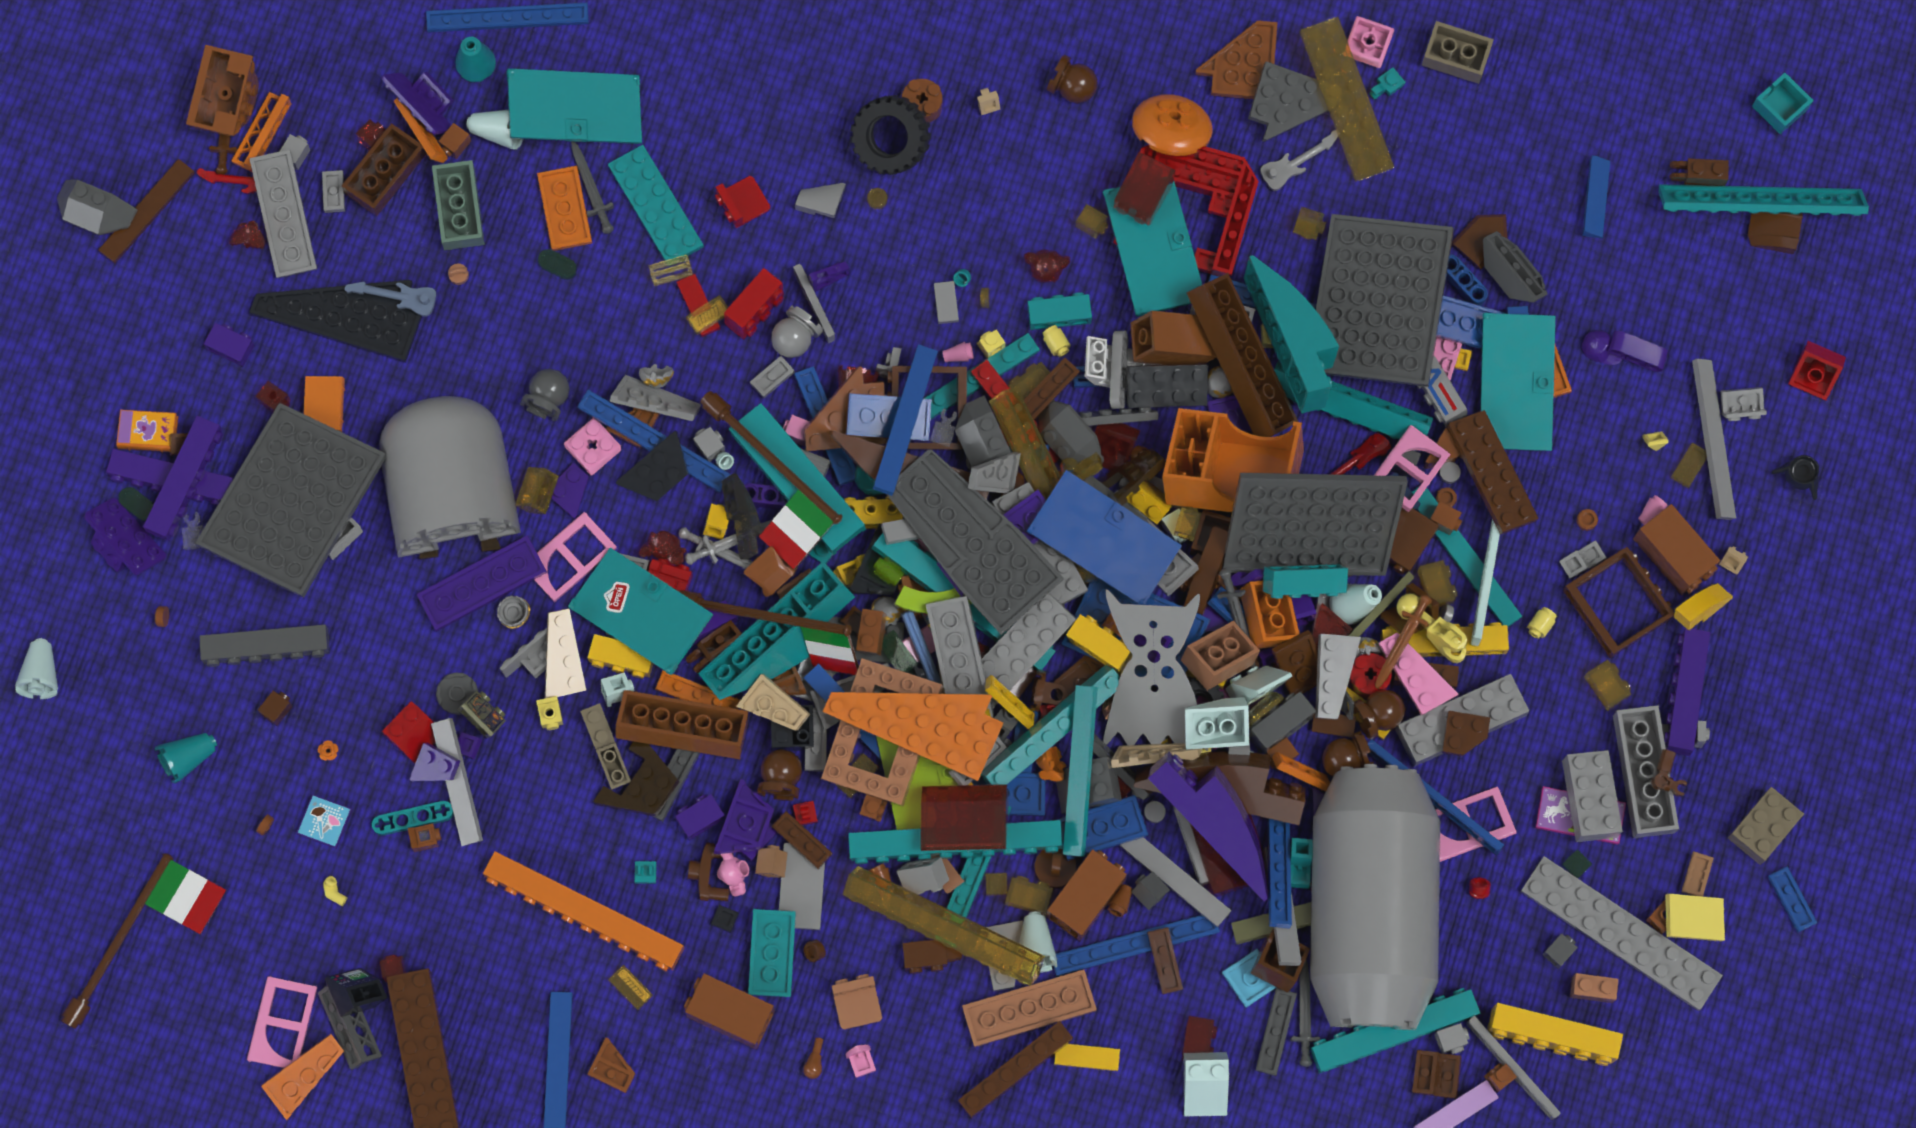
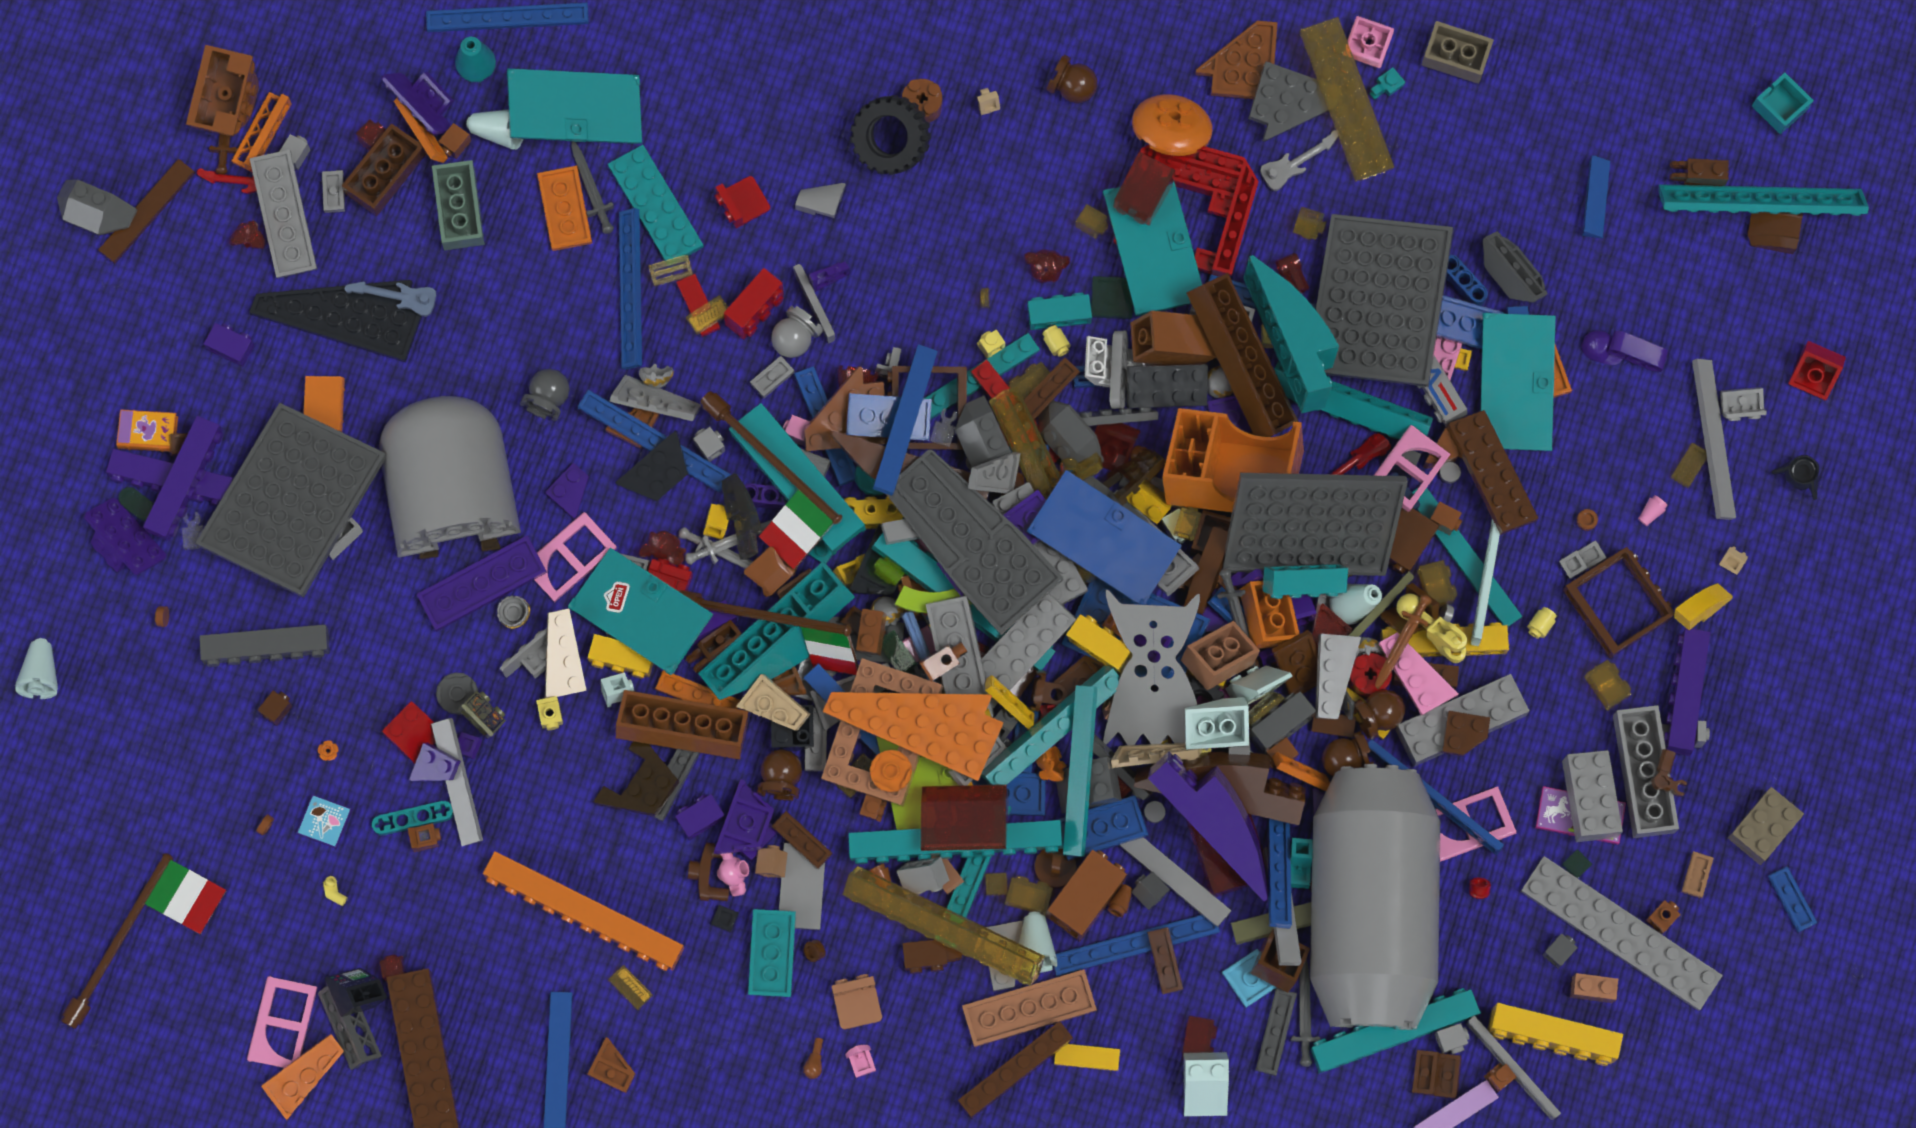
(185, 754): teal cone -> none
(271, 396): clear red brick -> none
(458, 274): nougat tile -> none
(536, 490): clear yellow brick -> none
(557, 264): tile -> none
(588, 458): bright pink brick -> none
(605, 746): dark tan slope -> none
(630, 289): none -> blue tile
(645, 872): teal tile -> none
(724, 460): light aqua hinge -> none
(729, 1011): dark orange brick -> none
(805, 813): red tile -> none
(877, 198): clear yellow tile -> none
(891, 771): none -> orange tile
(935, 667): none -> torso
(946, 302): light grey tile -> none
(959, 353): bright pink cone -> none
(962, 277): teal hinge -> none
(1111, 298): none -> tile
(1192, 848): light grey tile -> none
(1290, 269): none -> clear red piece
(1446, 496): dark orange tile -> none
(1470, 239): reddish brown tile -> none
(1655, 440): light yellow slope -> none
(1677, 550): dark orange brick -> none
(1695, 917): light yellow tile -> none

